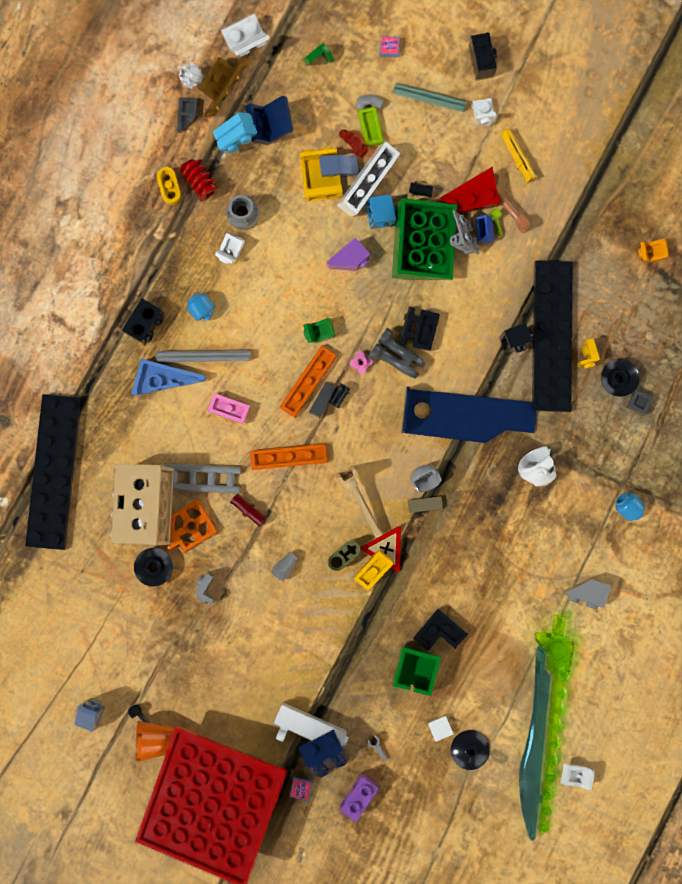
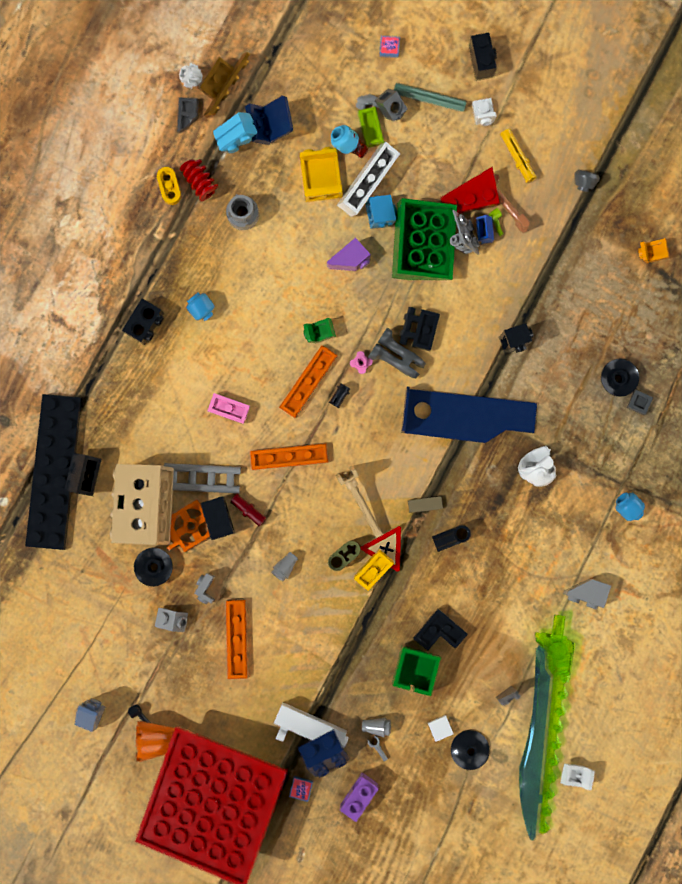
(83, 474): none -> black brick
(158, 377): medium blue wing -> none
(171, 620): none -> light grey bracket
(203, 356): light grey axle -> none
(217, 518): none -> black panel
(230, 248): white bracket -> none
(236, 639): none -> orange tile
(244, 35): white bracket -> none
(320, 50): green tile -> none
(322, 400): dark grey piece -> none
(338, 165): sand blue slope -> none
(344, 139): none -> medium azure head
(378, 726): none -> light grey cone
(384, 103): none -> dark grey brick
(420, 189): black pin -> none
(425, 478): light grey hair -> none
(449, 538): none -> black piece
(508, 695): none -> flat silver tile
(552, 336): black plate -> none
(585, 180): none -> dark grey cone
(590, 351): yellow bracket -> none

